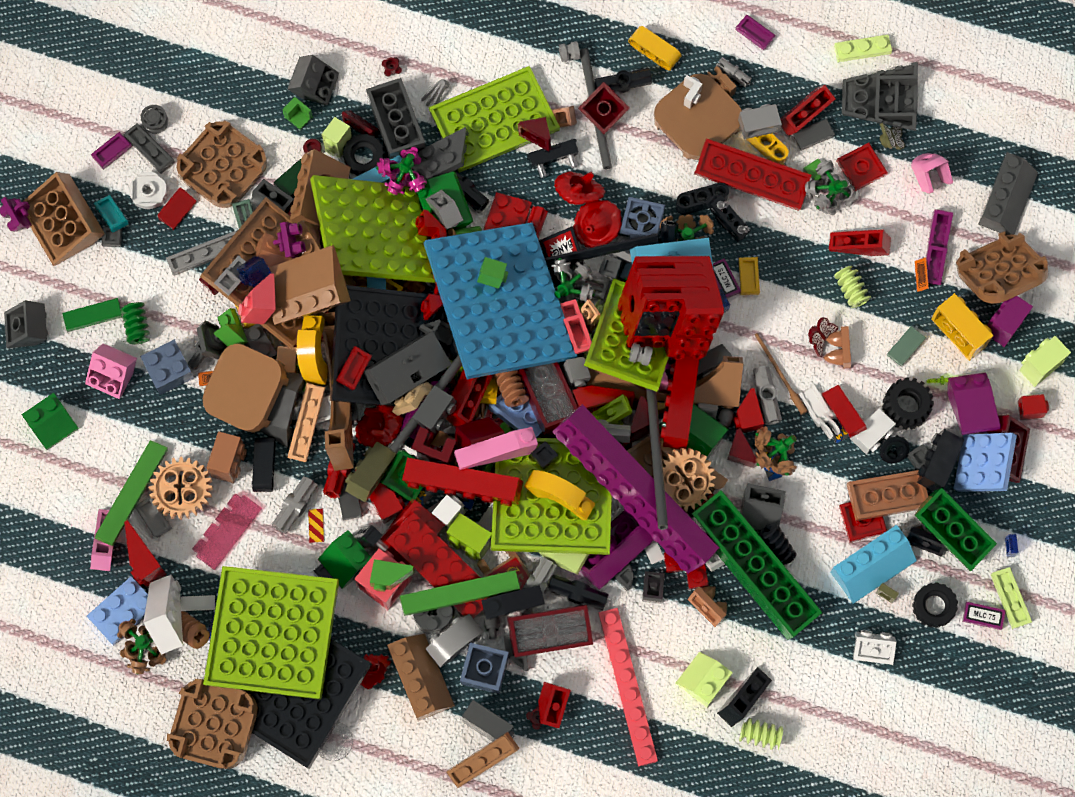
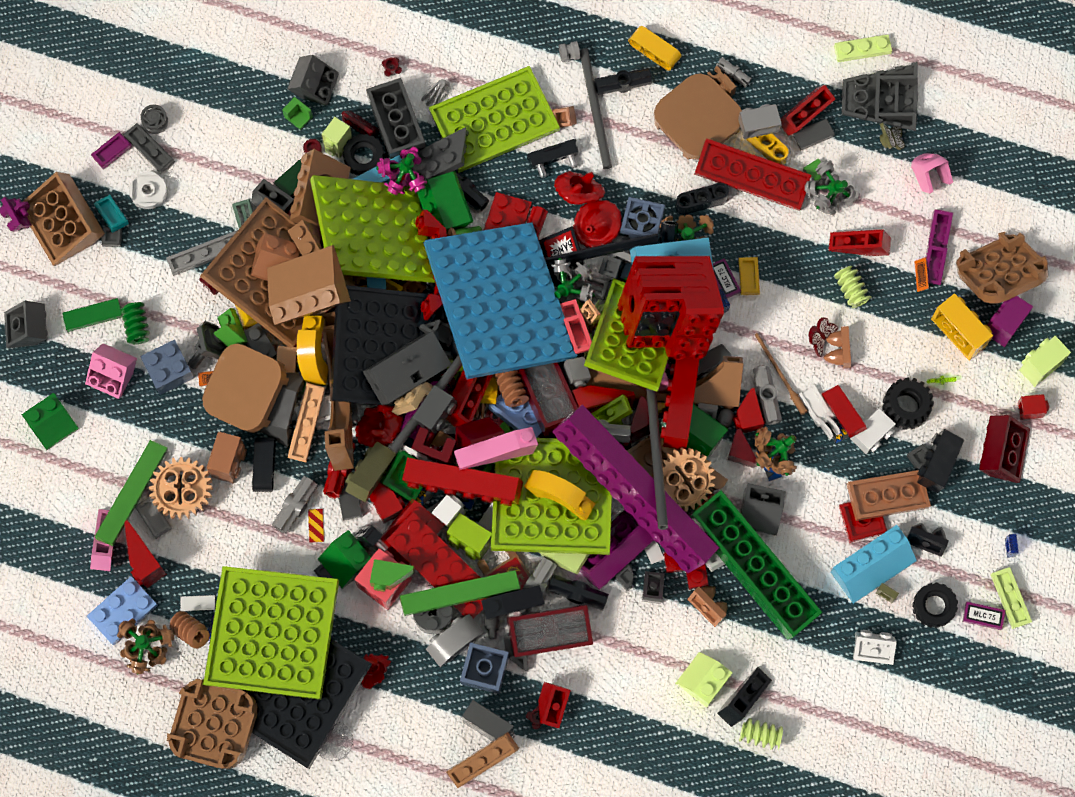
(164, 614): white wedge -> none
(176, 208): red slope -> none
(221, 164): medium nougat tile -> none
(229, 278): light grey slope -> none
(231, 528): clear pink windscreen -> none
(253, 271): clear blue brick -> none
(259, 303): coral slope -> none
(287, 240): magenta hips -> none
(354, 368): red tile -> none
(420, 676): medium nougat slope -> none
(444, 209): light grey slope -> none
(492, 273): bright green brick -> none
(536, 132): dark red slope -> none
(544, 455): black plate -> none
(604, 108): dark red slope -> none
(628, 687): coral plate -> none
(640, 354): light grey wheel -> none
(694, 93): white bracket -> none
(721, 210): black piece -> none
(755, 32): magenta tile -> none
(776, 541): black piece -> none
(862, 166): red tile -> none
(902, 449): black gear -> none
(906, 346): sand green tile -> none
(955, 528): green slope -> none
(973, 403): magenta slope -> none
(985, 462): light blue plate -> none
(1008, 195): dark grey slope -> none

